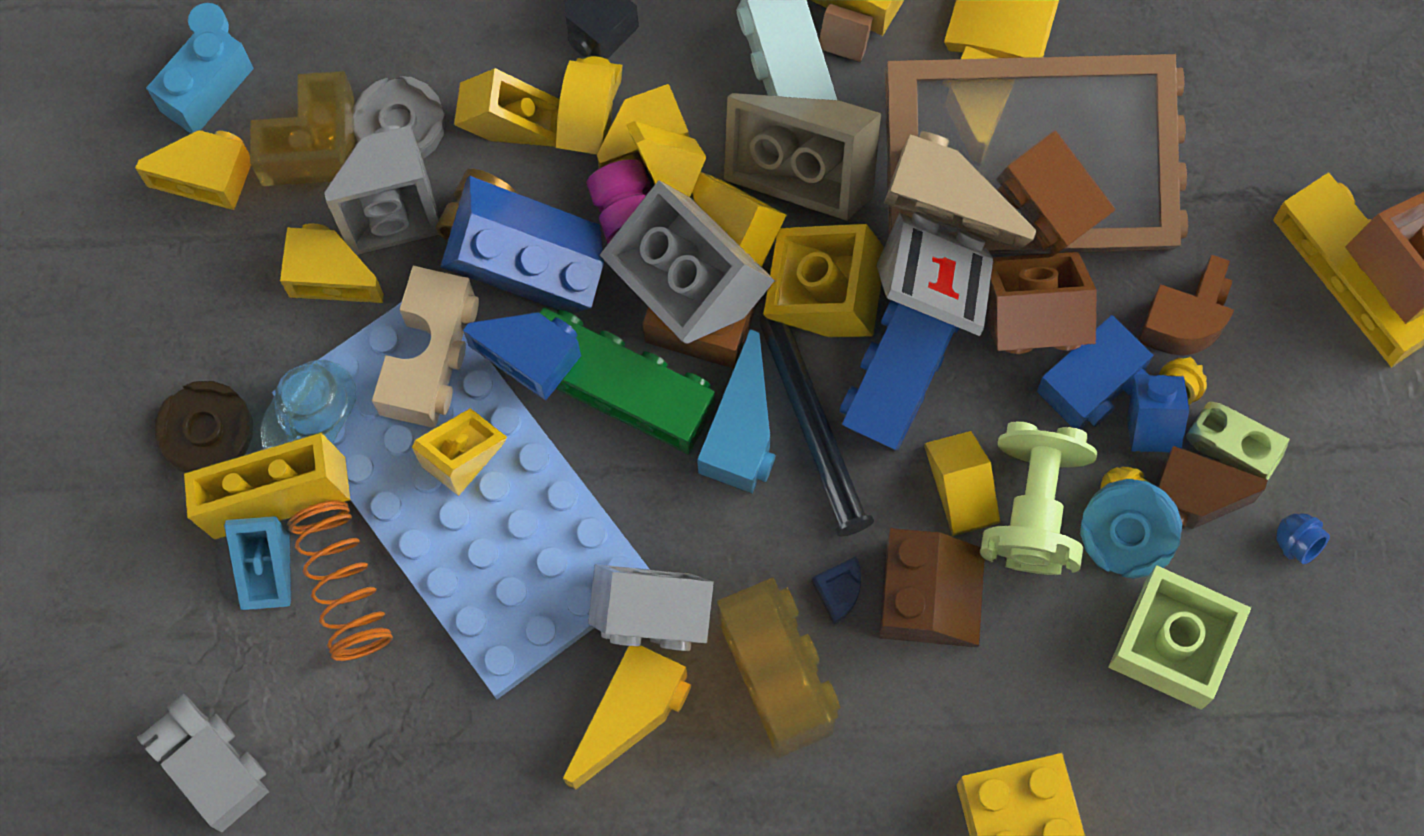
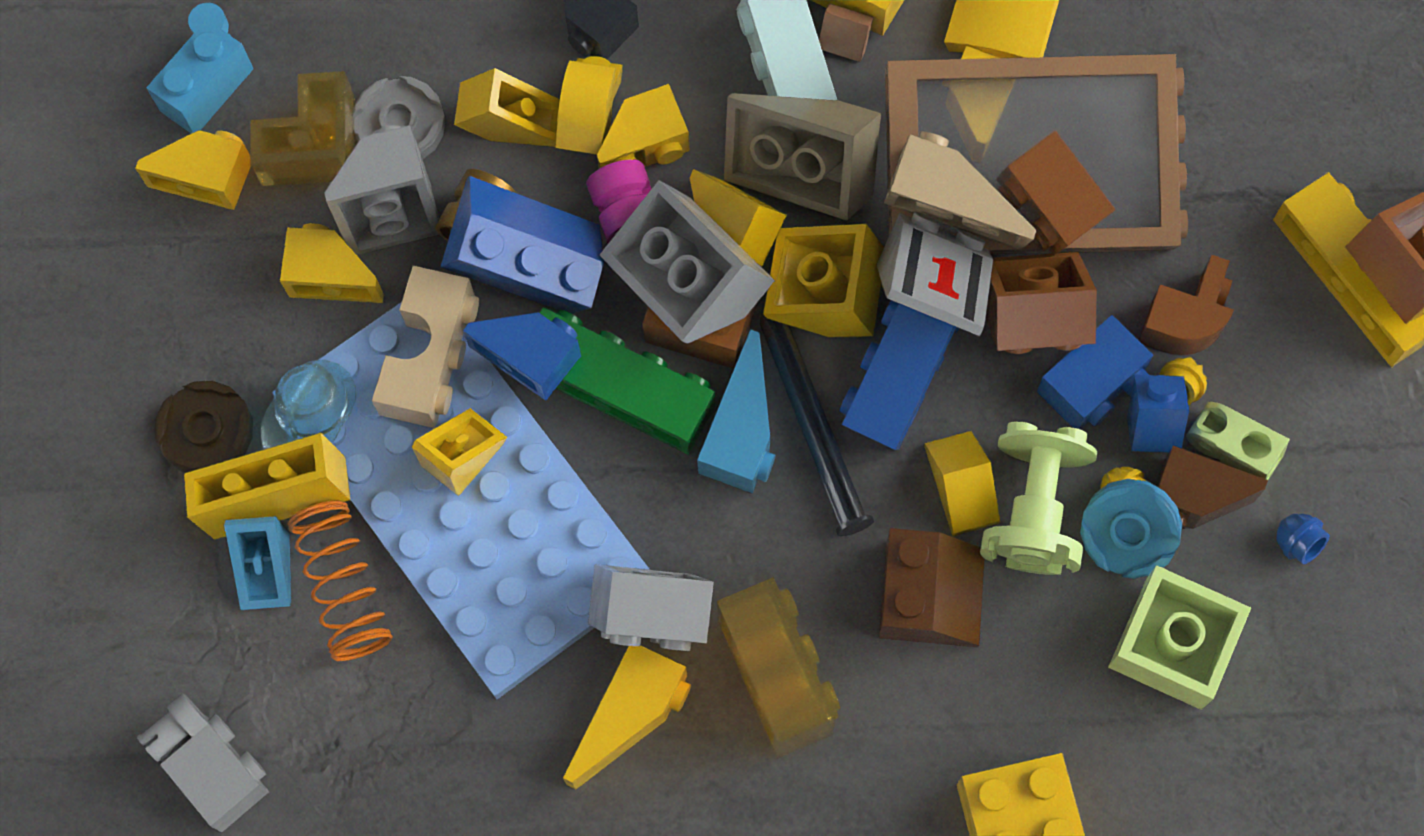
(668, 156): yellow slope -> none
(839, 588): dark blue tile -> none

